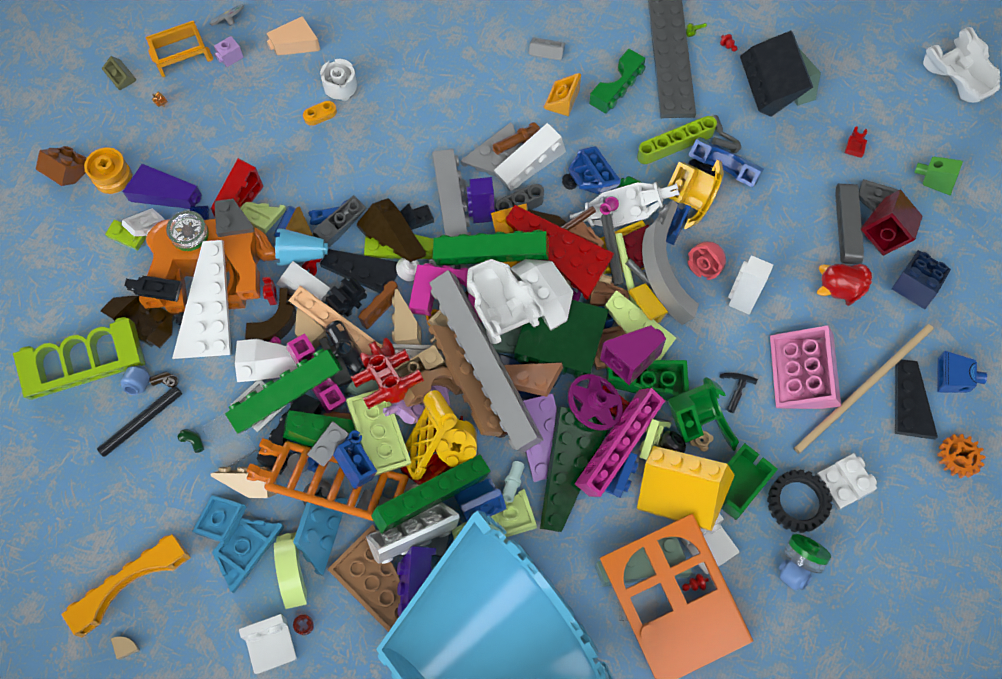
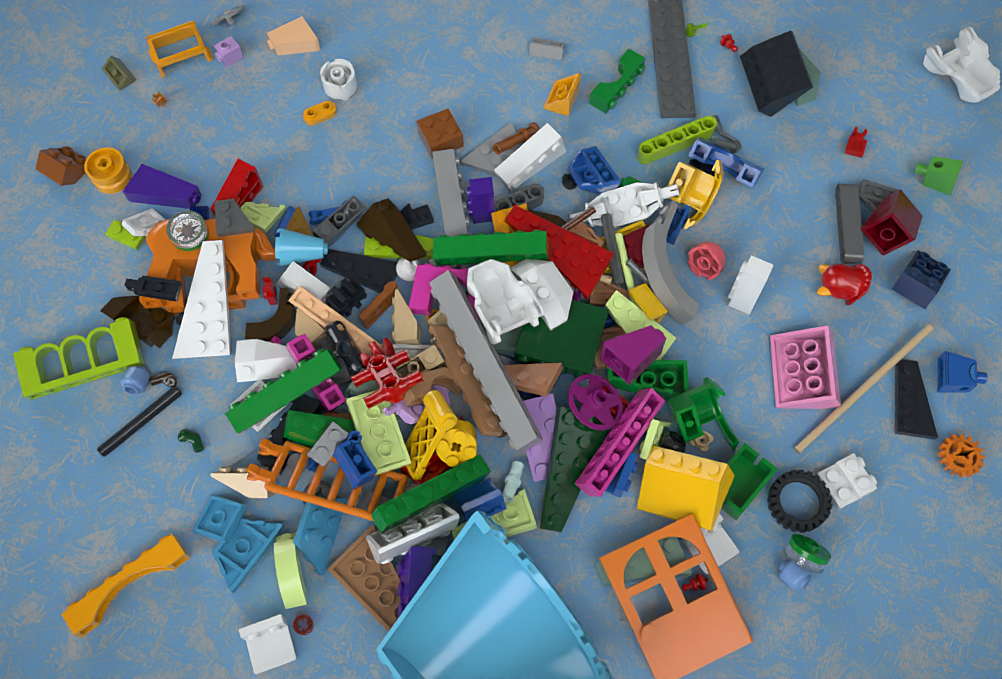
(124, 647): tan tile -> none
(440, 132): none -> dark orange brick
(609, 205): dark pink pin -> none
(741, 384): black piece -> none

